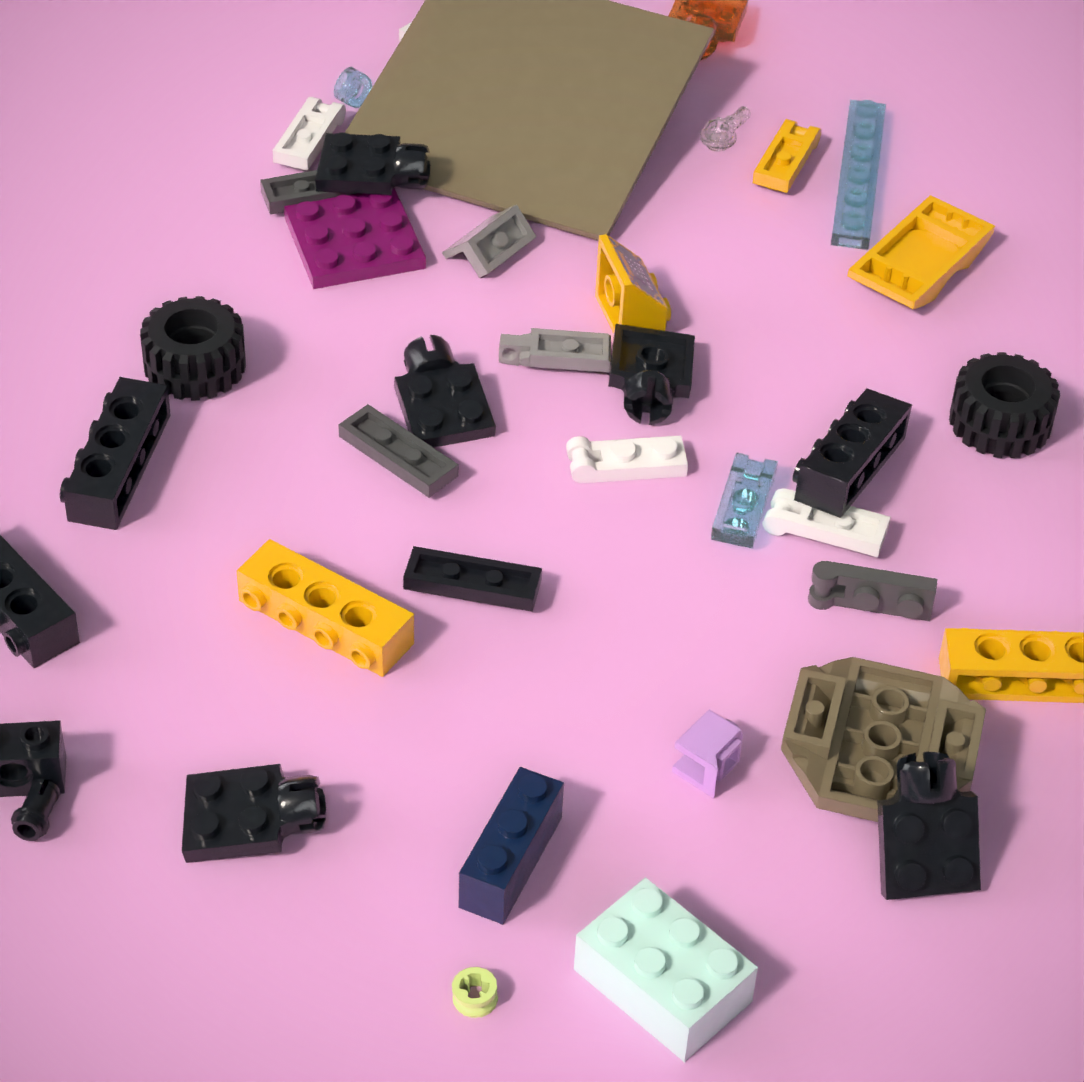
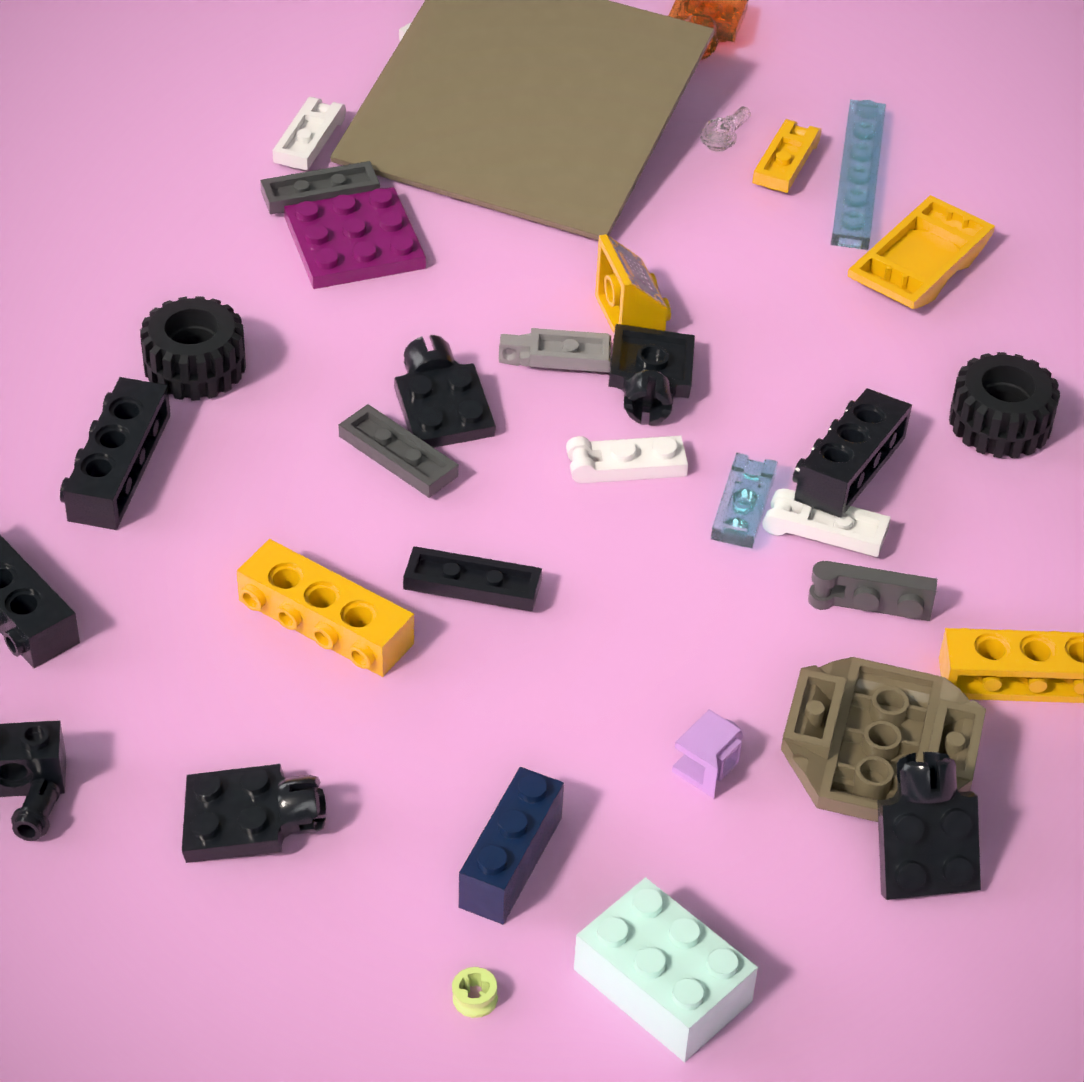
(350, 84): clear light blue tile -> none
(371, 164): black plate -> none
(494, 240): light grey panel -> none

